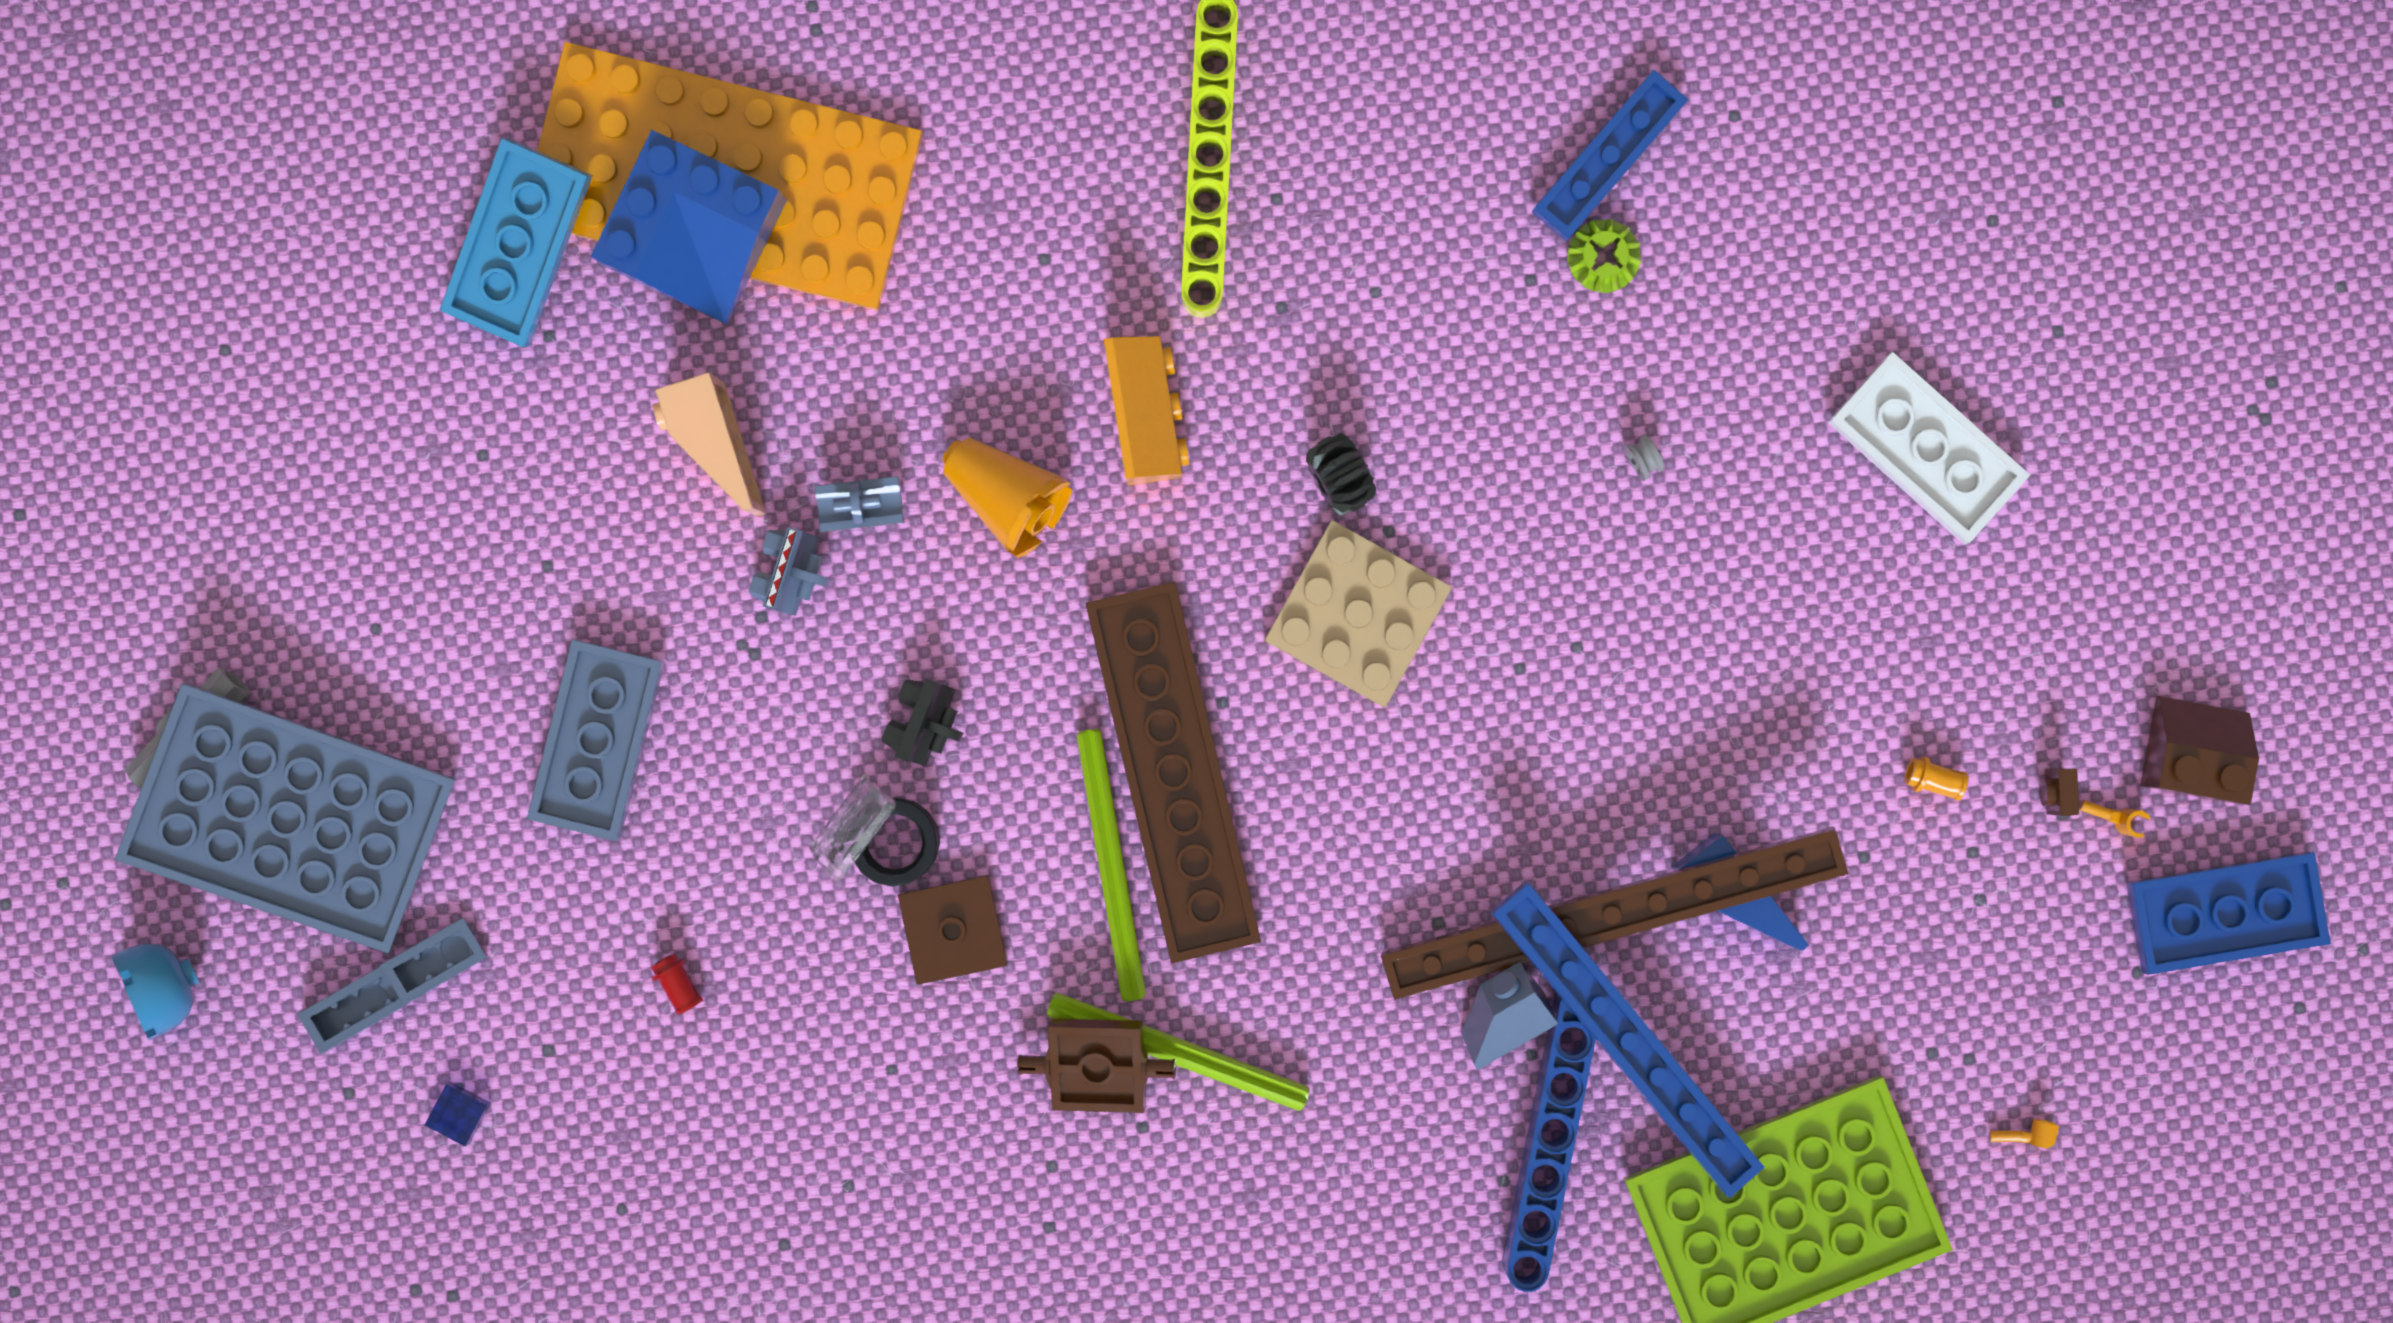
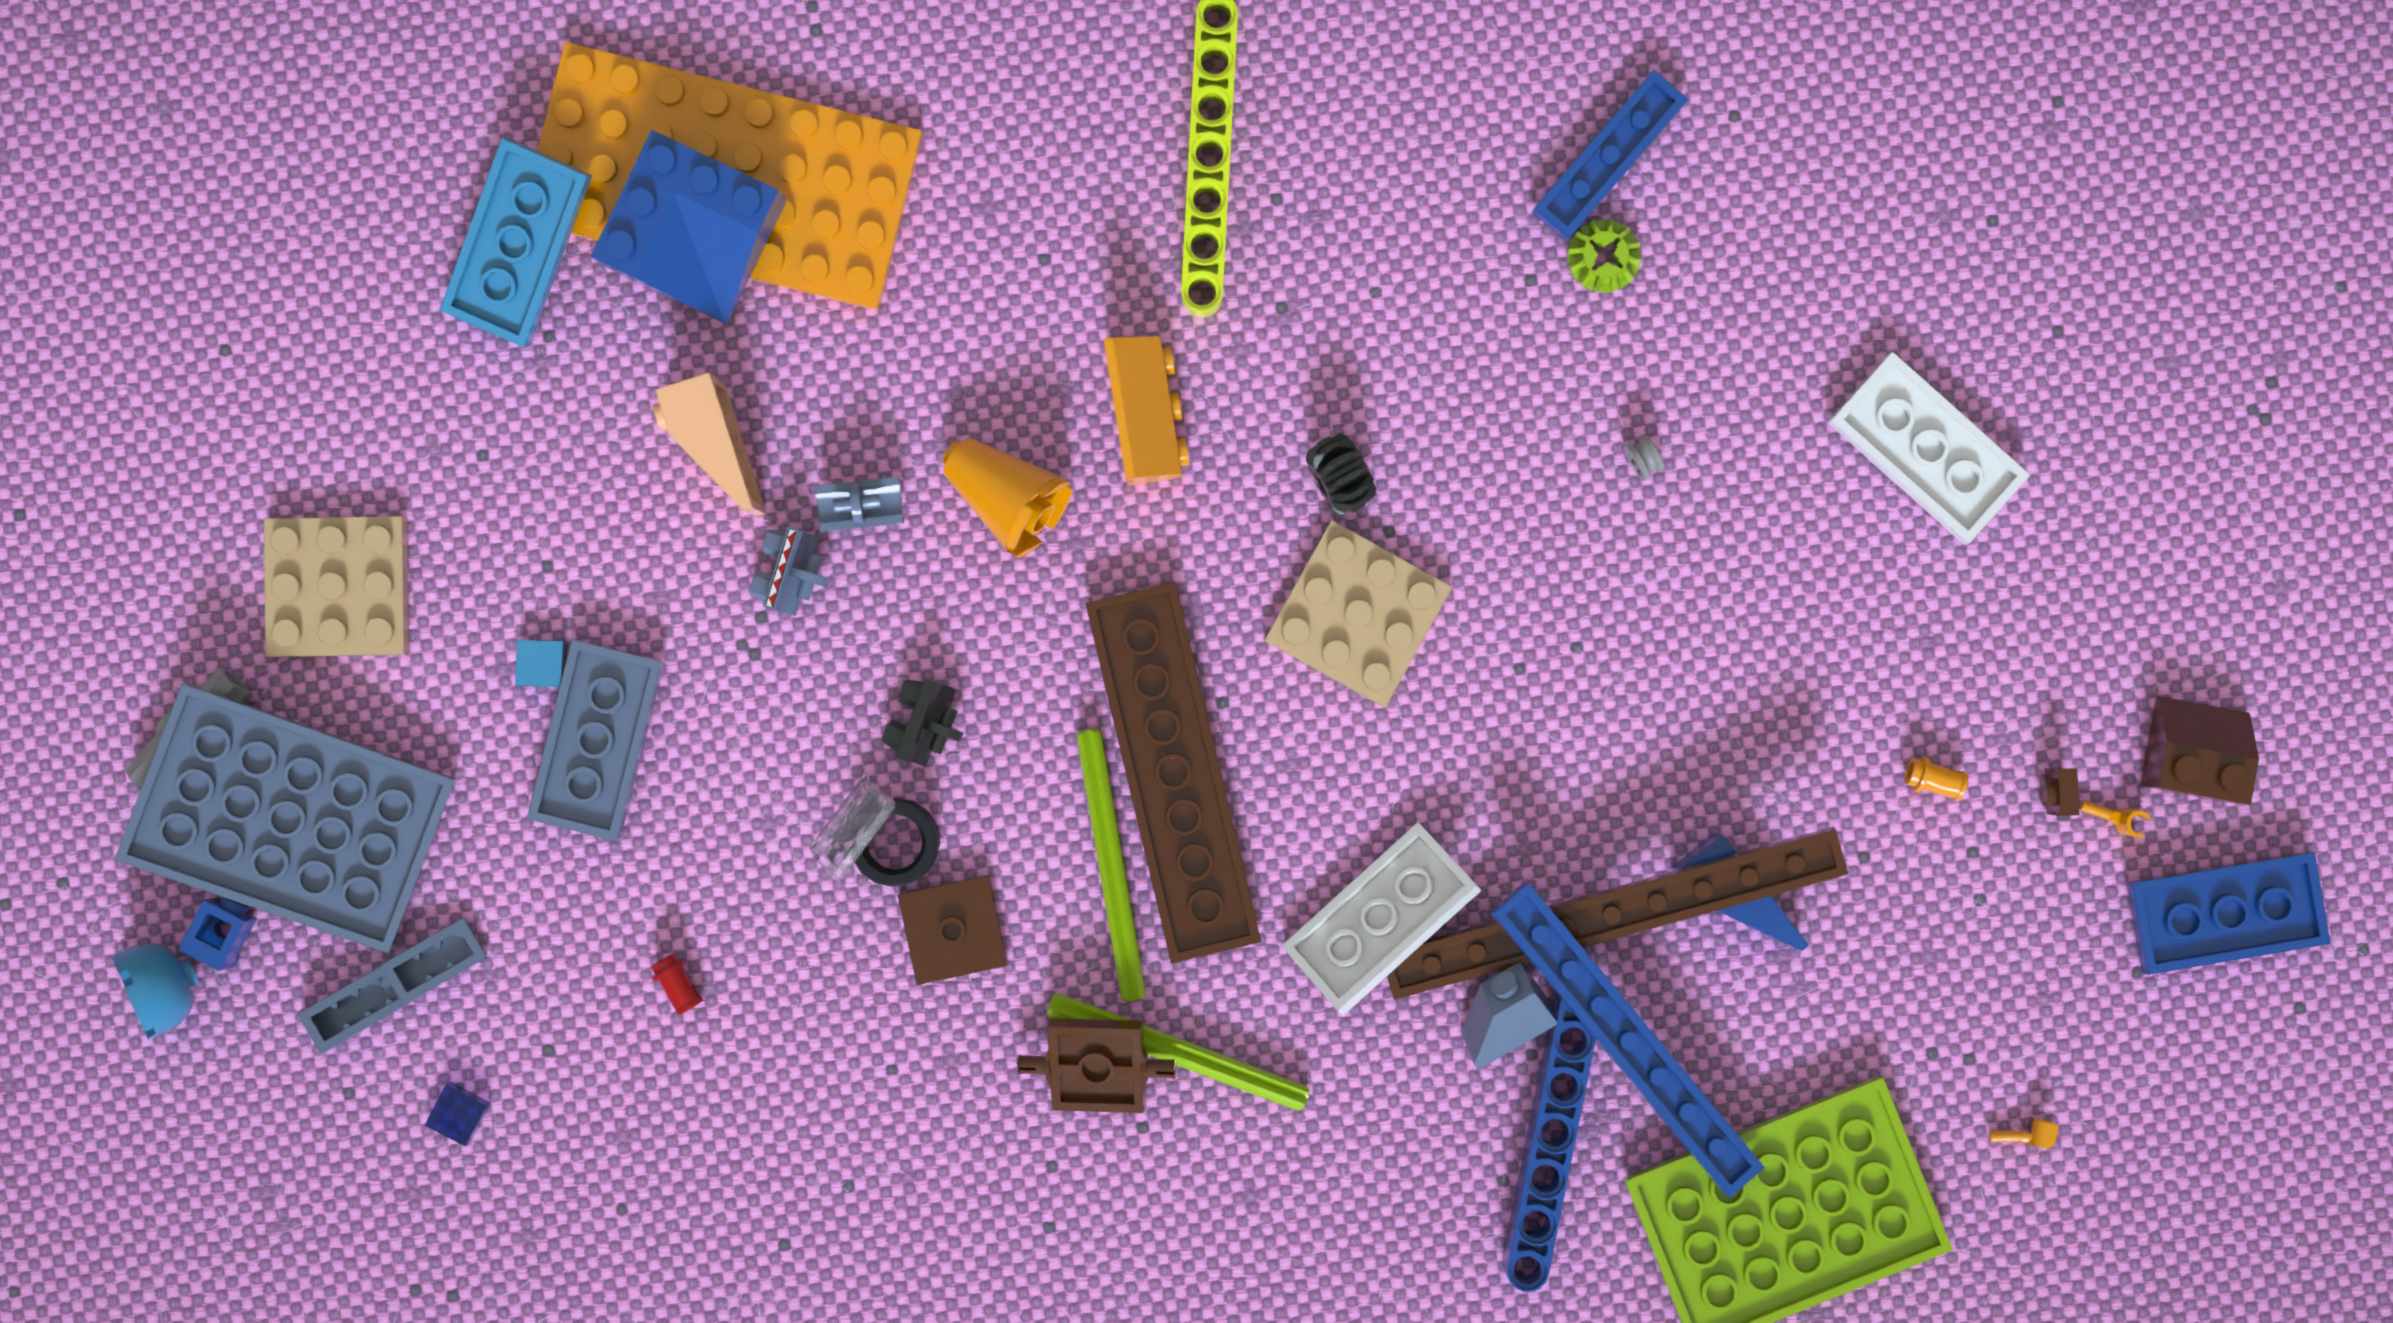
(205, 938): none -> blue brick
(336, 586): none -> tan plate
(540, 663): none -> dark azure tile
(1380, 918): none -> white plate

